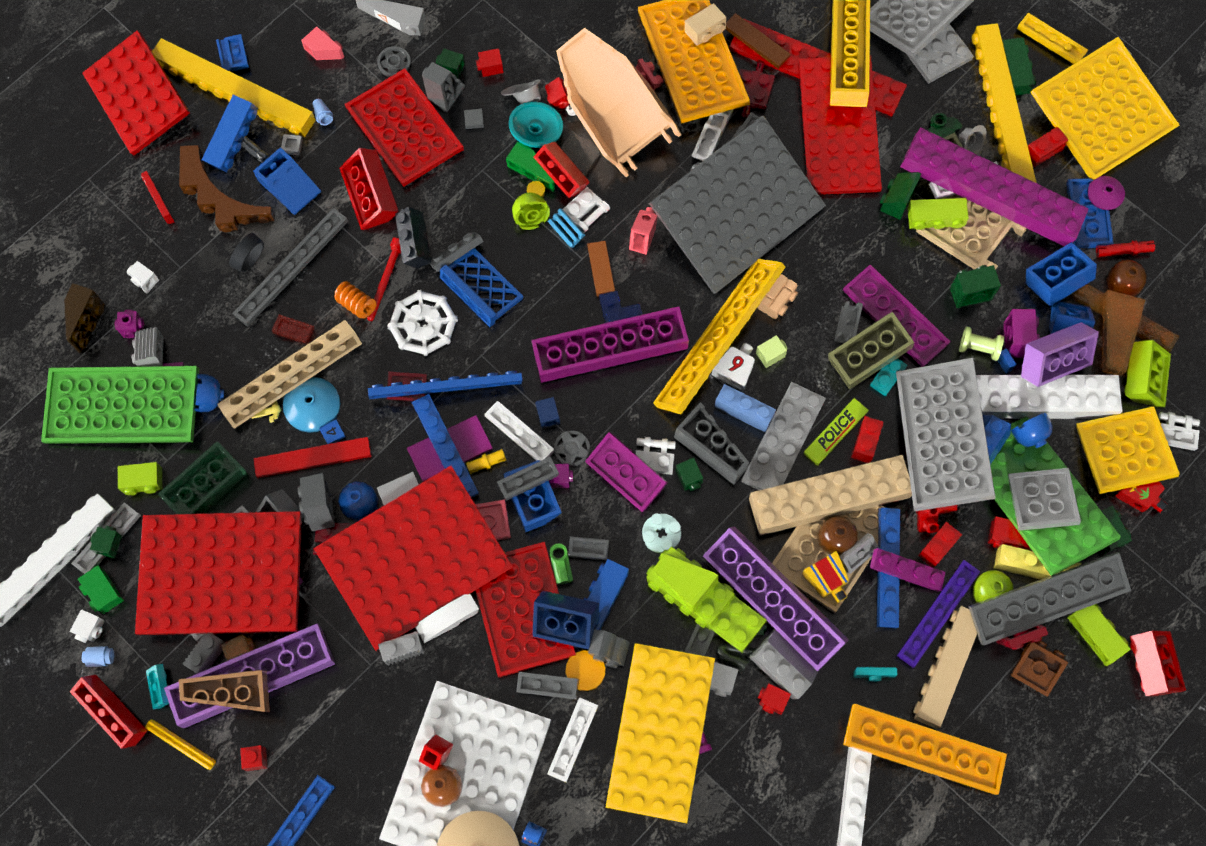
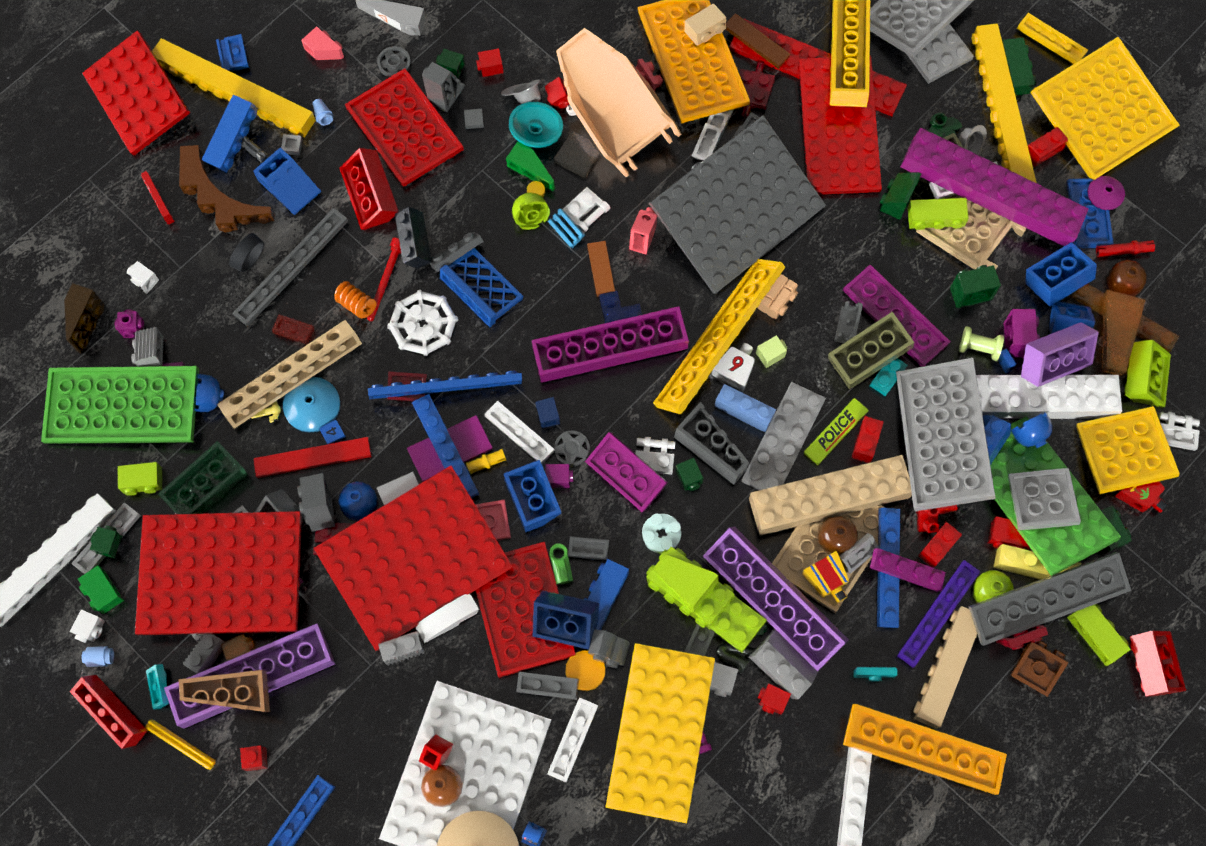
(528, 478): dark grey plate -> none
(561, 169): red brick -> none

